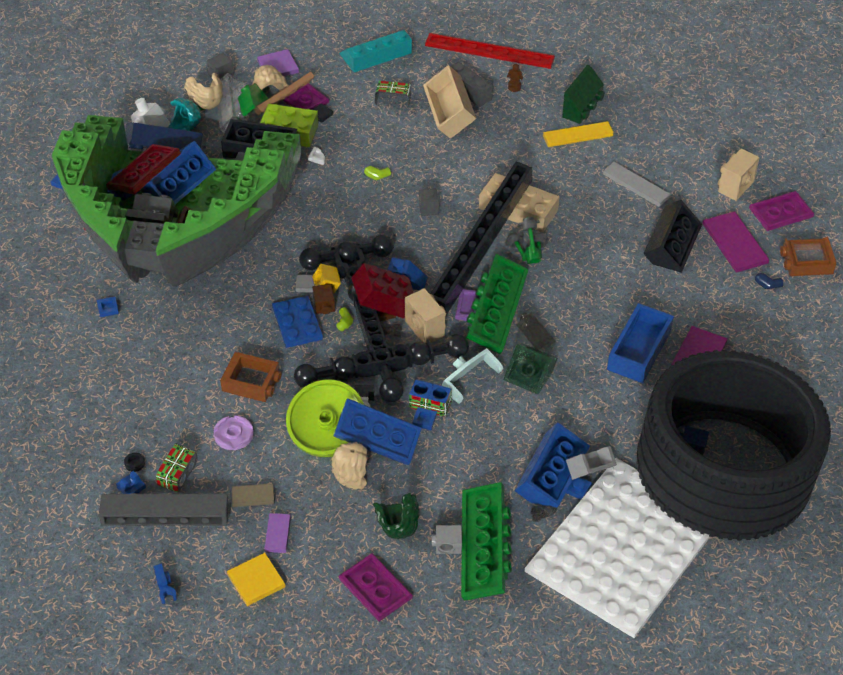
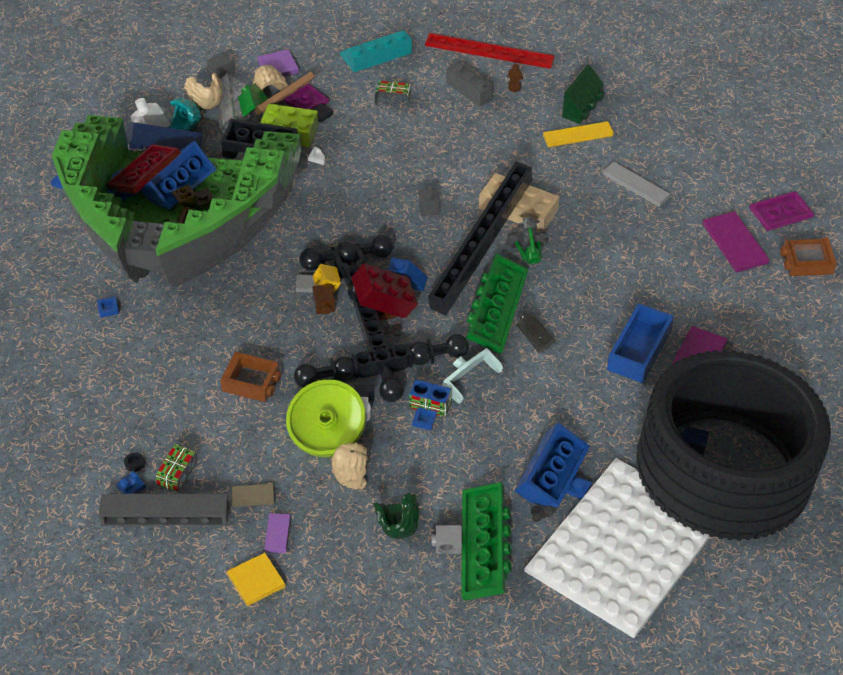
(152, 209): dark grey bracket -> none
(163, 579): blue plate -> none
(198, 200): none -> dark brown slope
(233, 432): lavender tile -> none
(297, 321): blue plate -> none
(346, 319): lime arm -> none
(375, 587): magenta tile -> none
(377, 174): lime arm -> none
(377, 431): blue tile -> none
(425, 316): tan brick -> none
(449, 102): tan piece -> none
(464, 304): medium lavender tile -> none
(530, 368): clear green slope -> none
(591, 462): light grey panel -> none
(673, 237): black slope -> none
(738, 174): tan brick -> none
(768, 283): dark blue arm -> none

